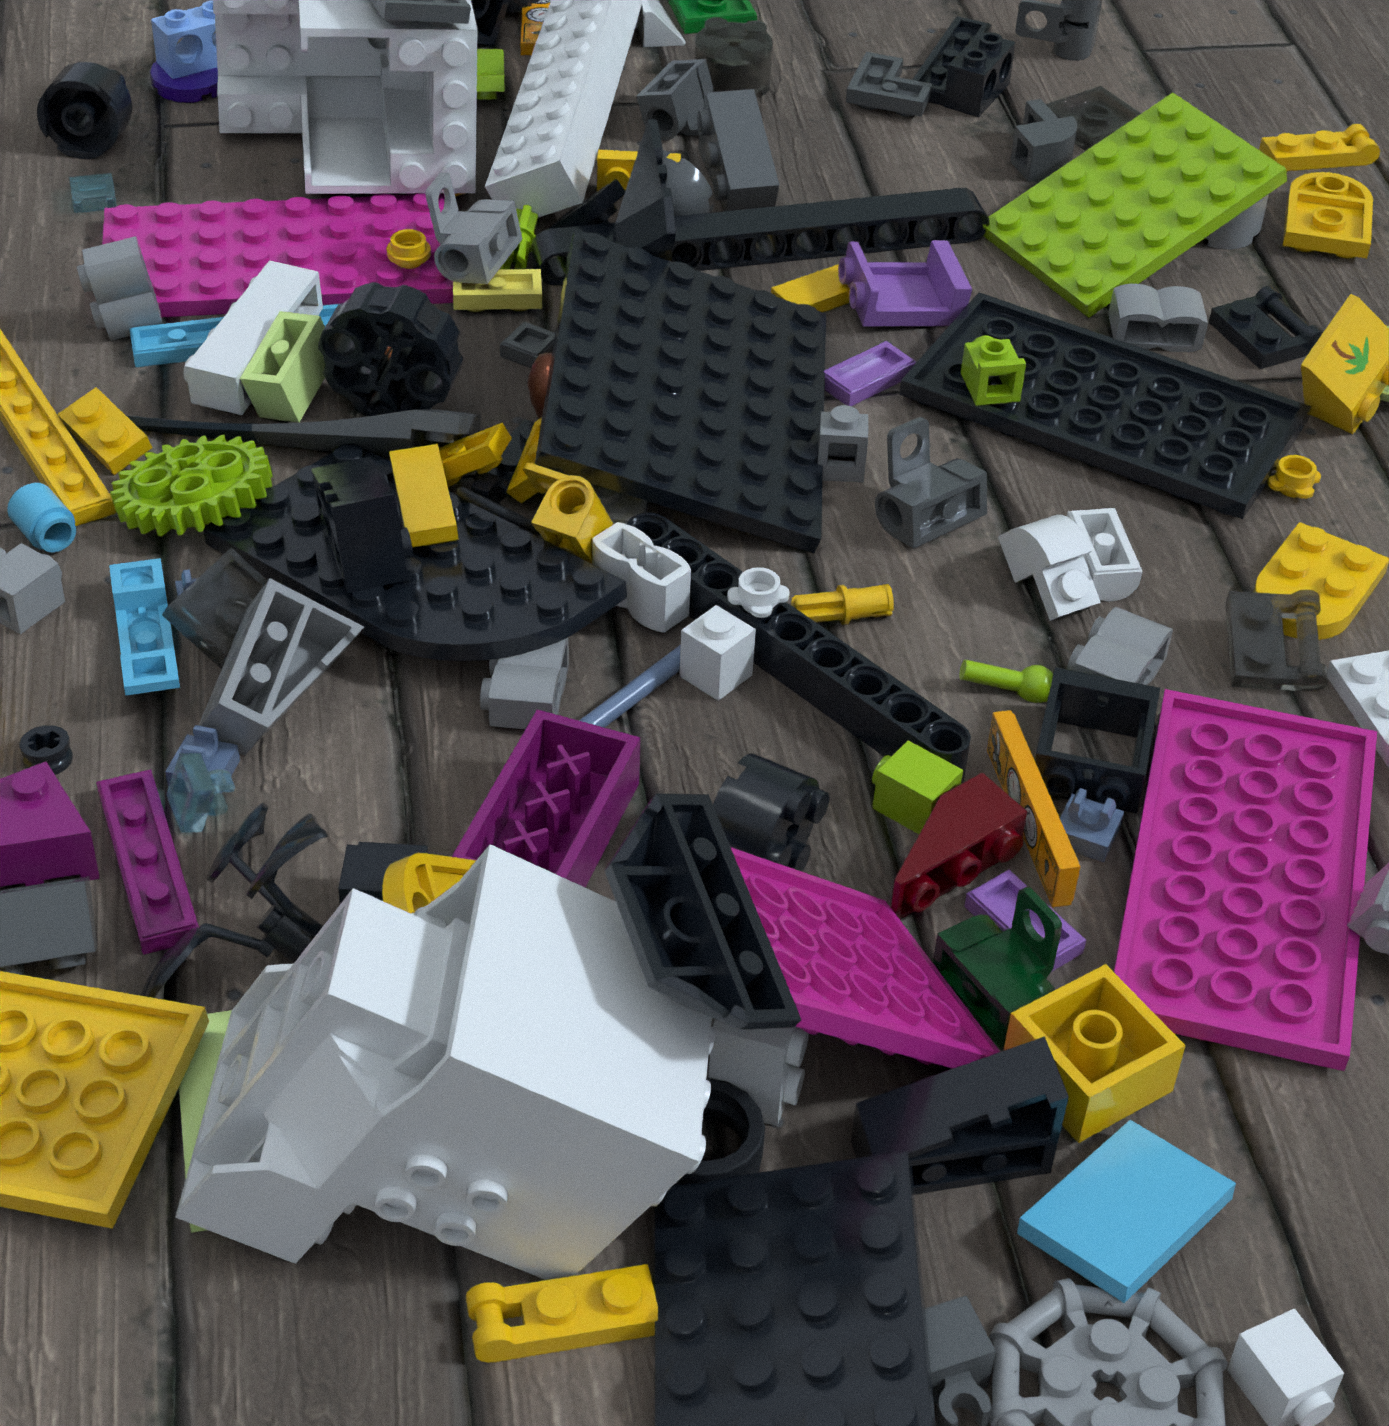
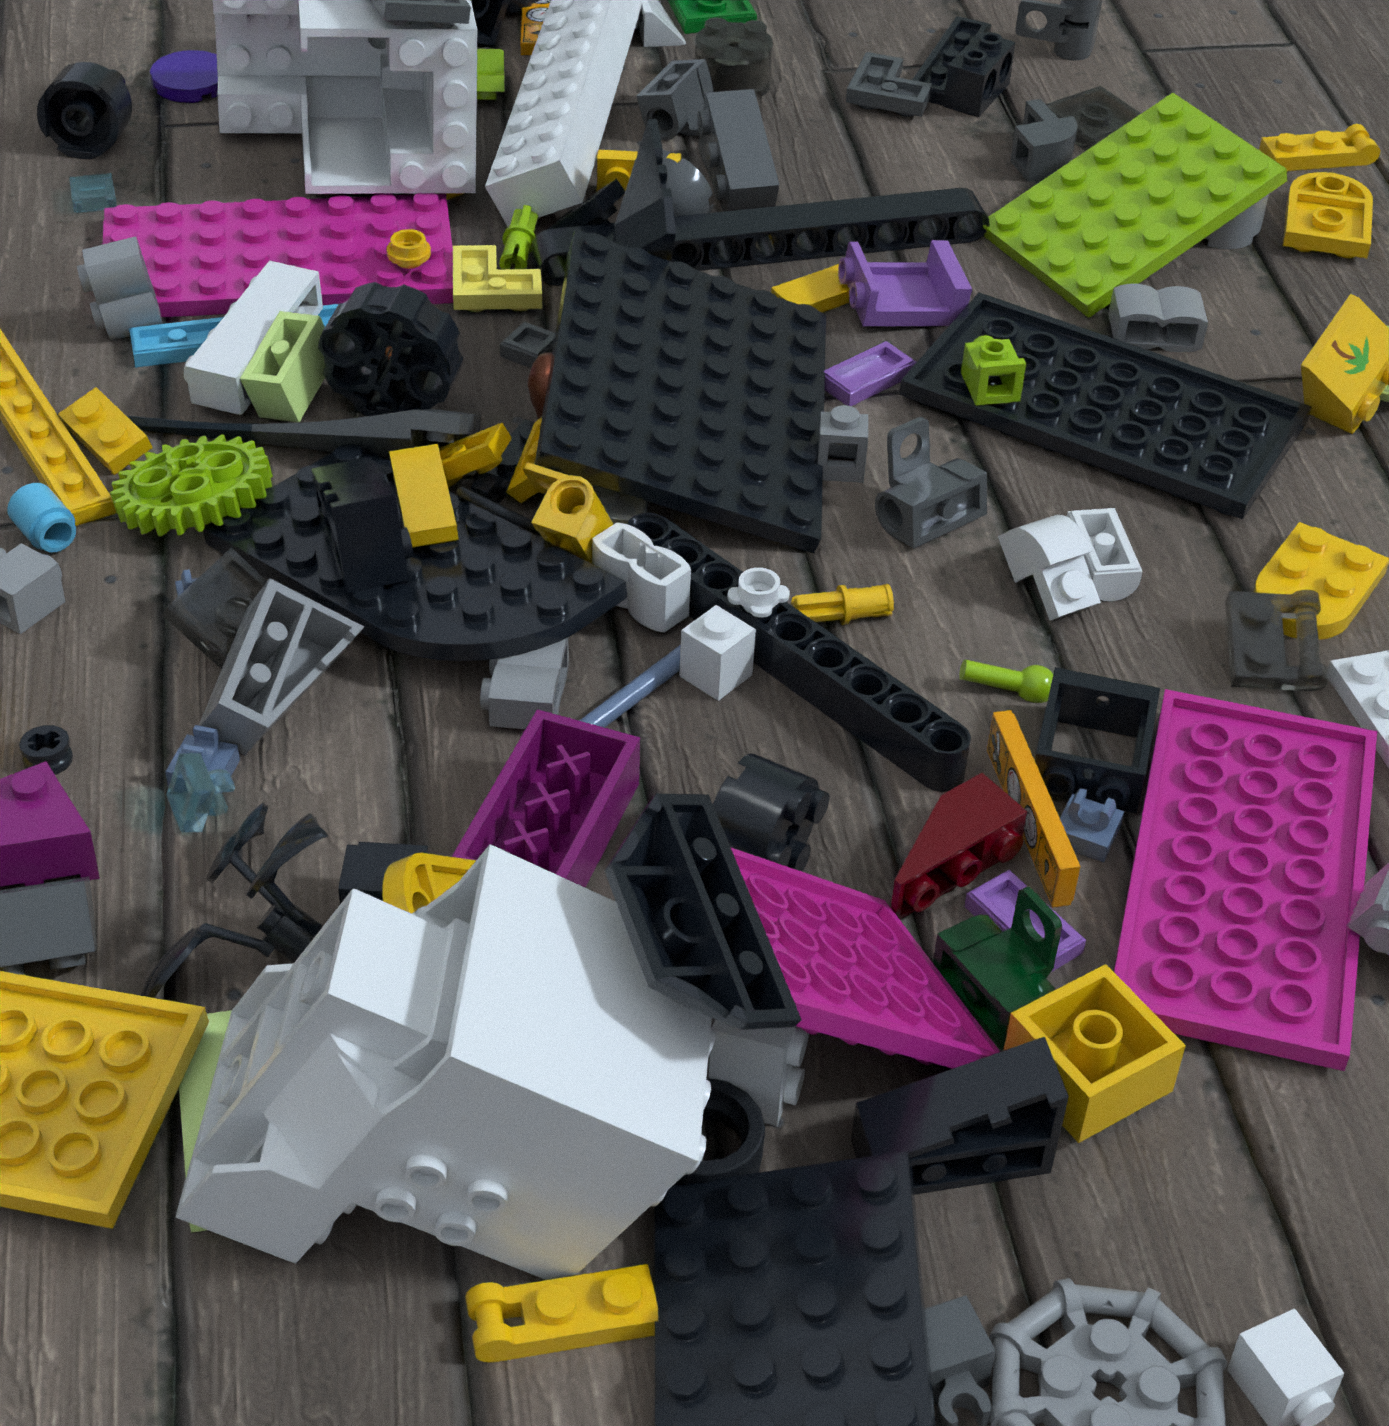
(143, 632): medium azure slope -> none
(146, 860): magenta tile -> none
(197, 48): light blue brick -> none
(472, 241): light grey piece -> none
(911, 785): lime brick -> none
(1123, 648): light grey brick -> none
(1126, 1210): medium azure tile -> none
(1259, 337): black plate -> none
(1295, 477): yellow plate -> none

